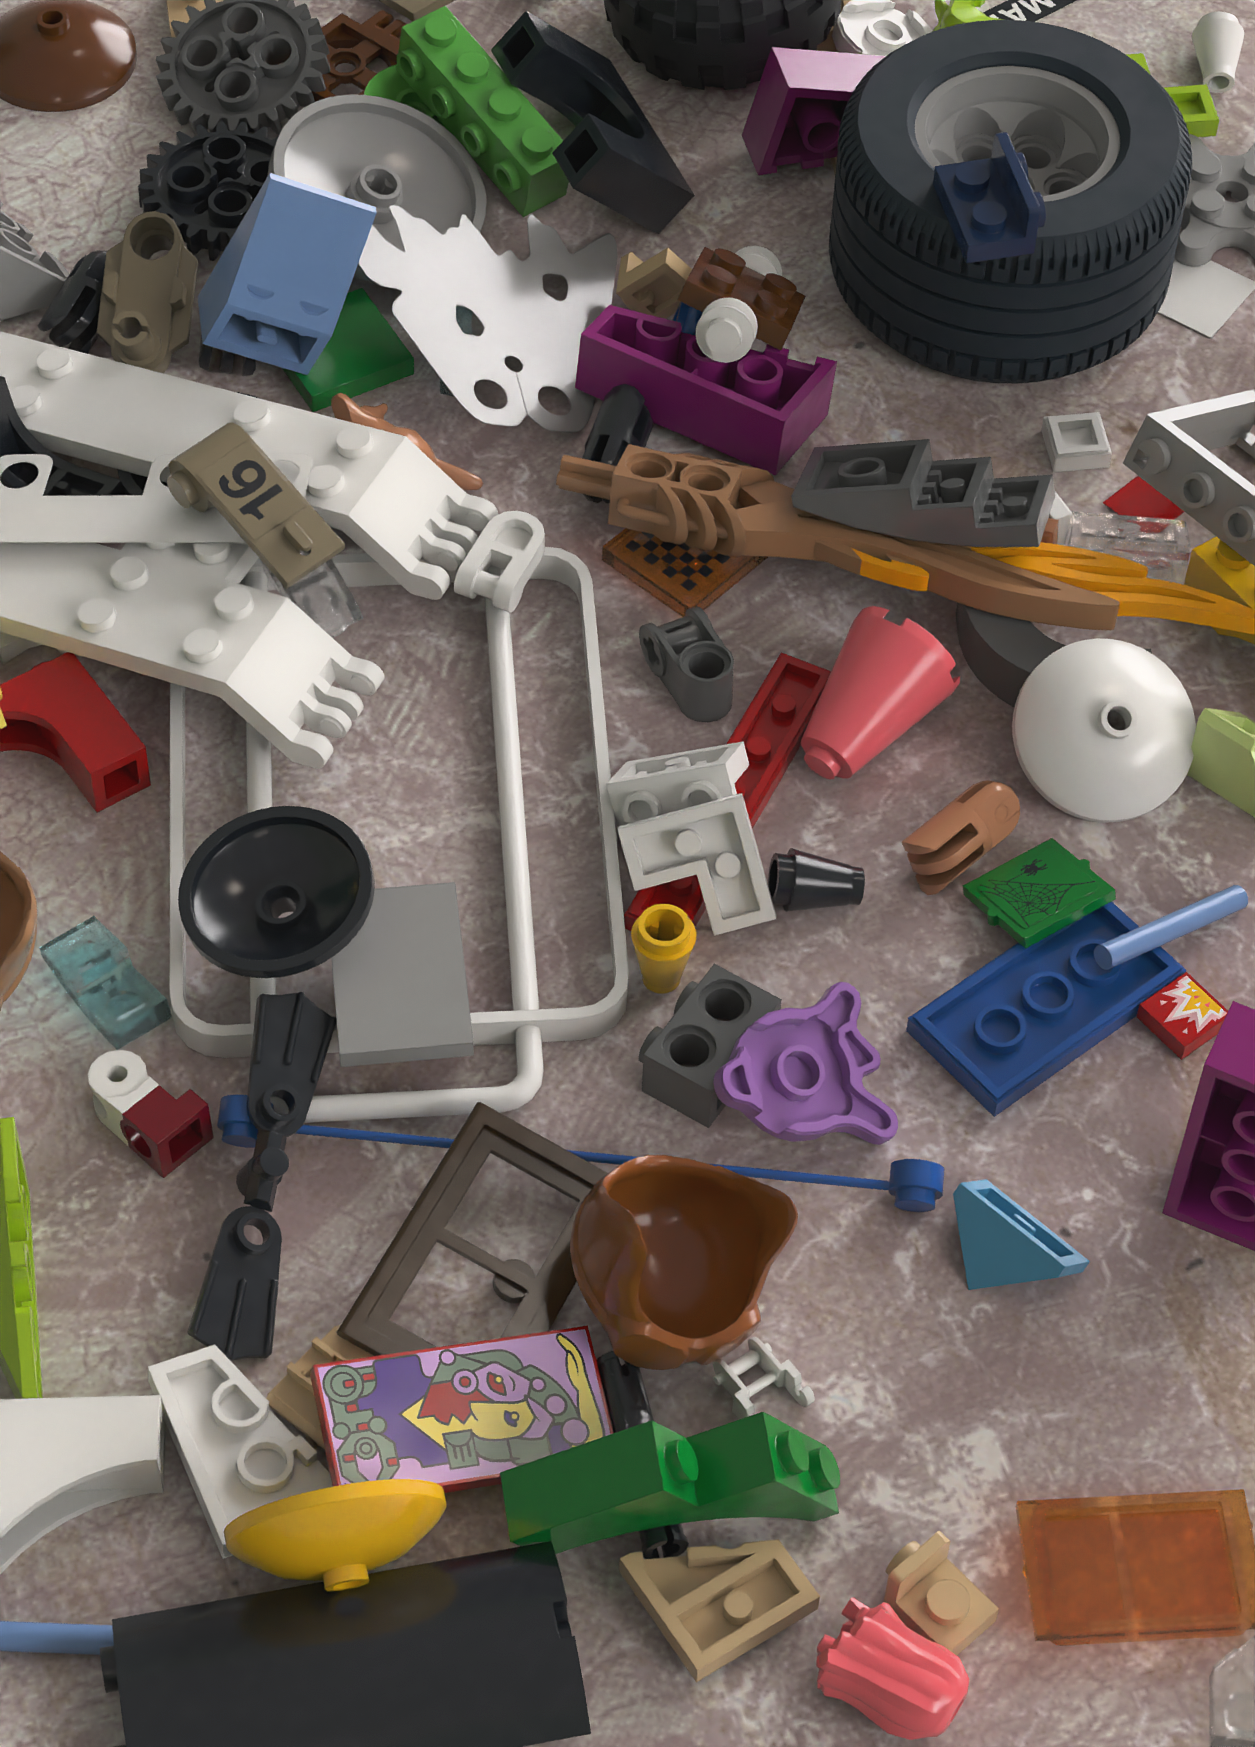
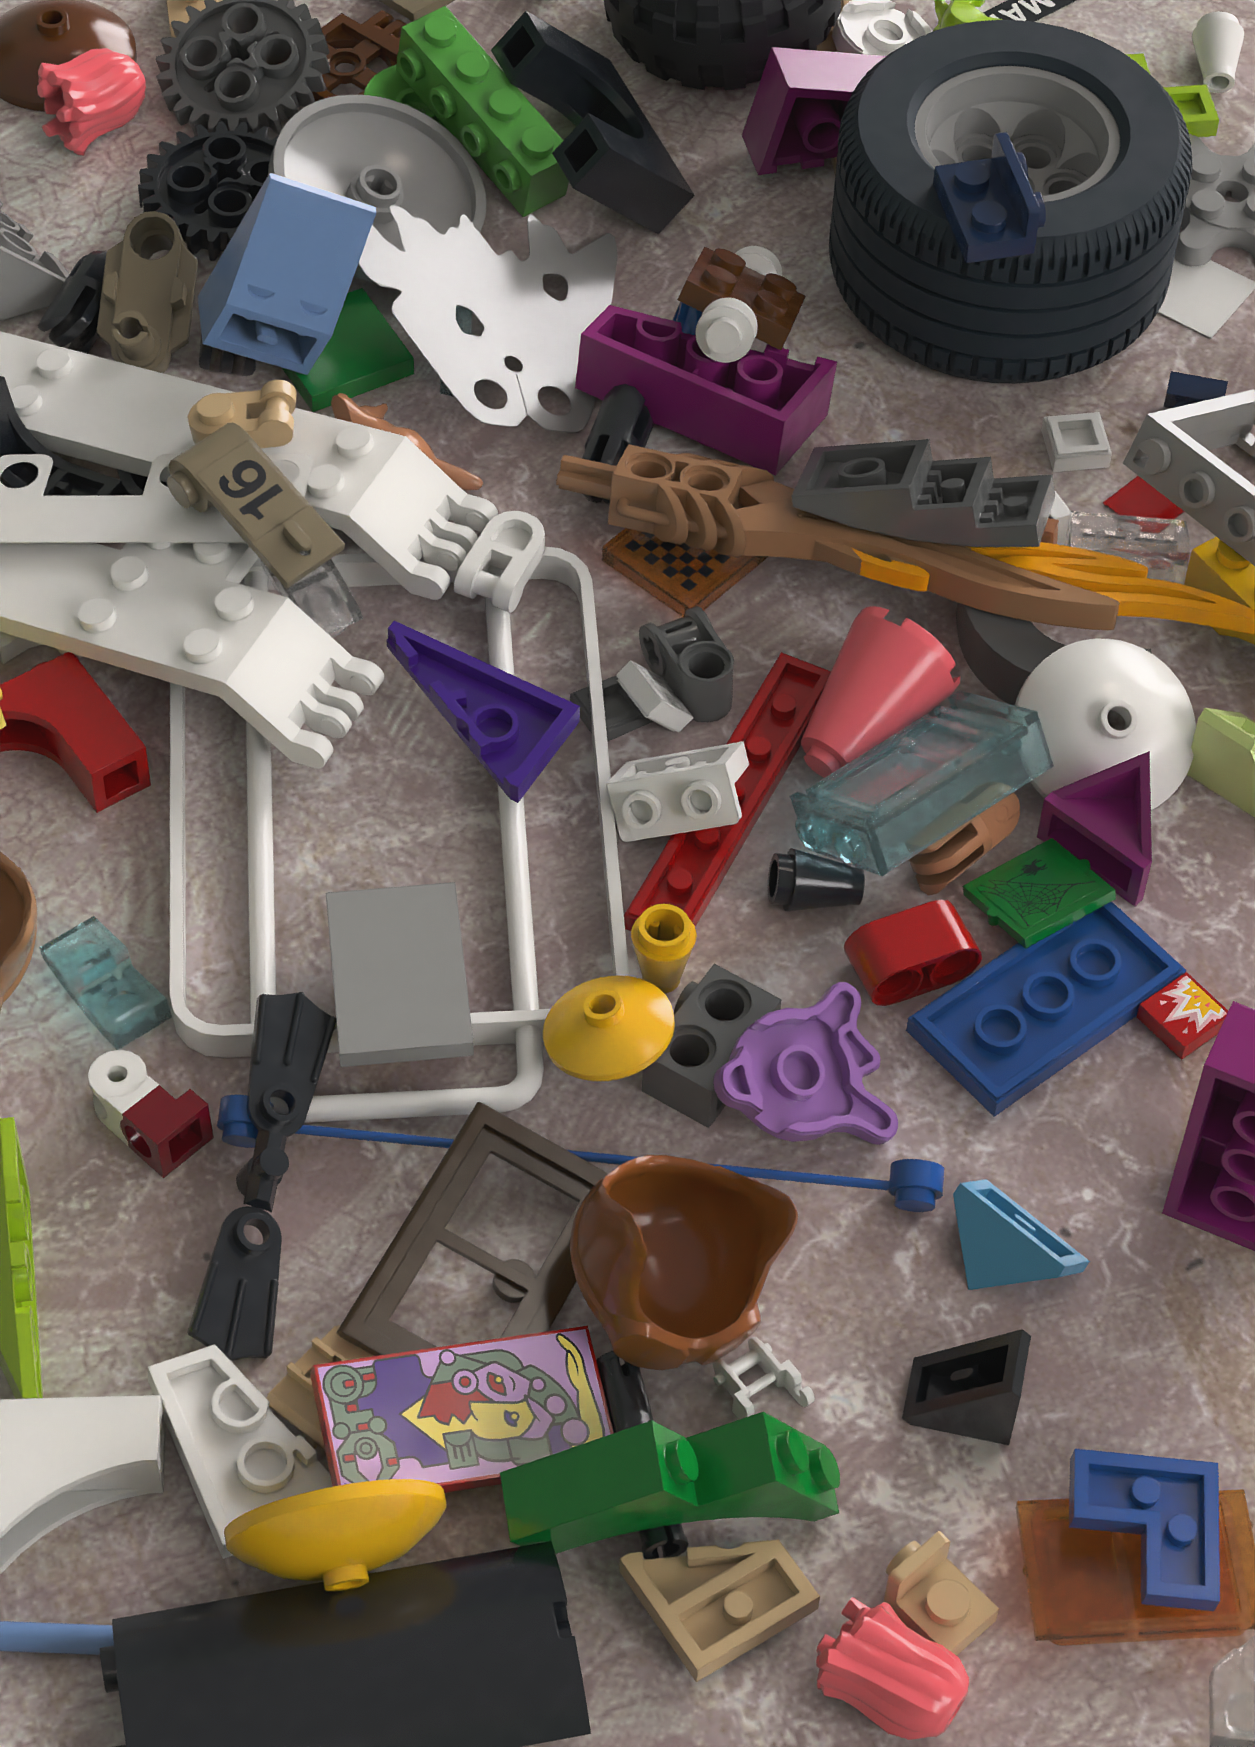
(90, 96): none -> coral piece
(260, 413): none -> tan plate
(272, 866): black dish -> none
(497, 715): none -> dark purple wing
(608, 1028): none -> yellow dish
(620, 711): none -> dark grey tile
(653, 284): tan bracket -> none
(653, 697): none -> white tile
(705, 841): white plate -> none
(912, 952): none -> red beam
(922, 783): none -> clear light blue door
(970, 1388): none -> black slope
(1107, 824): none -> magenta slope
(1170, 927): medium blue bar -> none
(1171, 1508): none -> blue plate
(1190, 389): none -> dark blue tile

